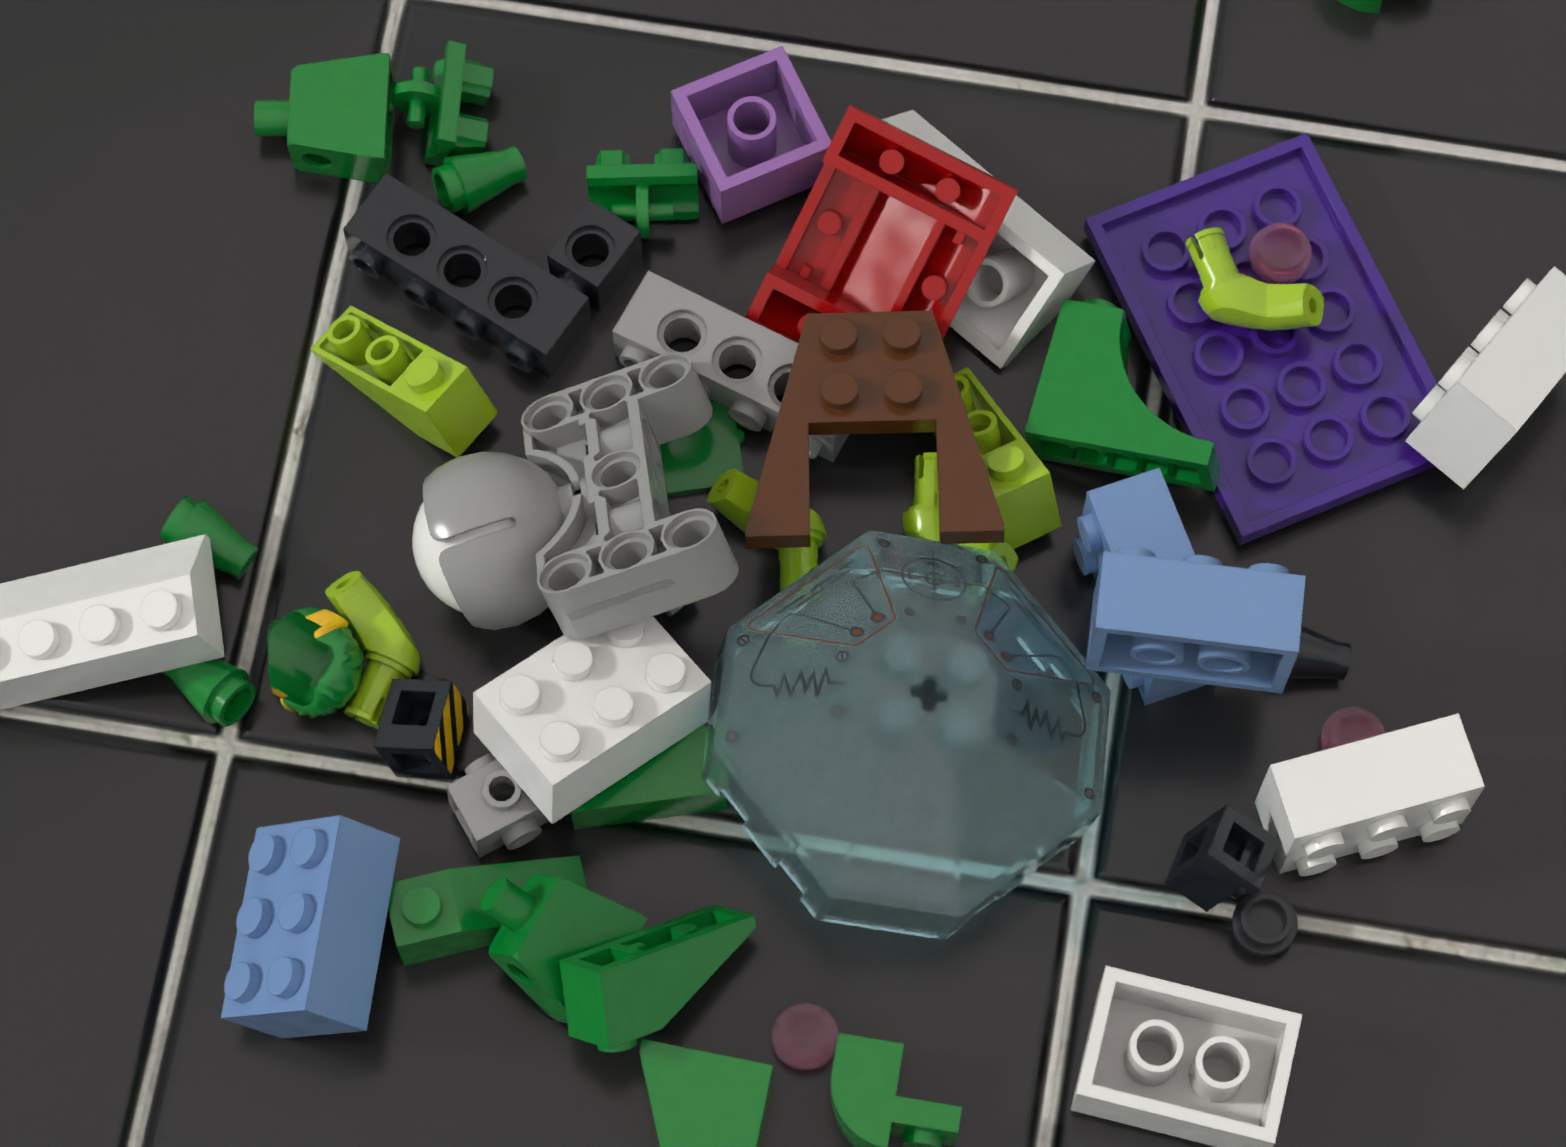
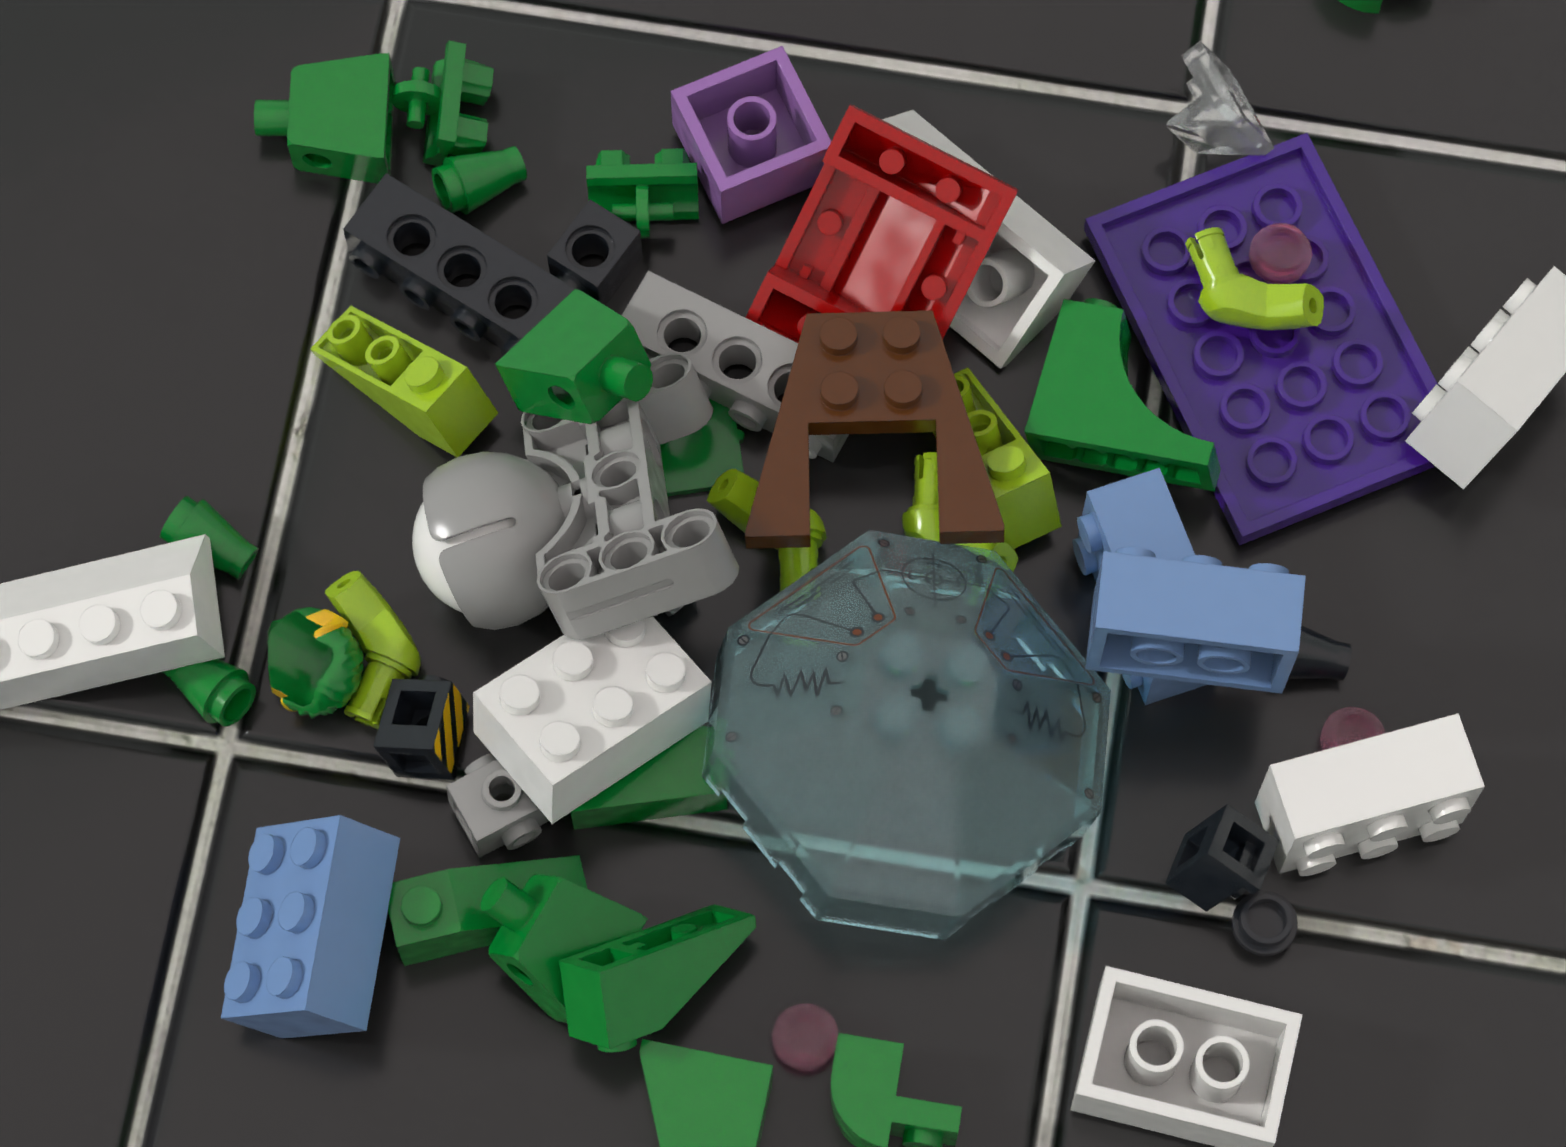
(577, 362): none -> green torso
(1221, 114): none -> clear slope

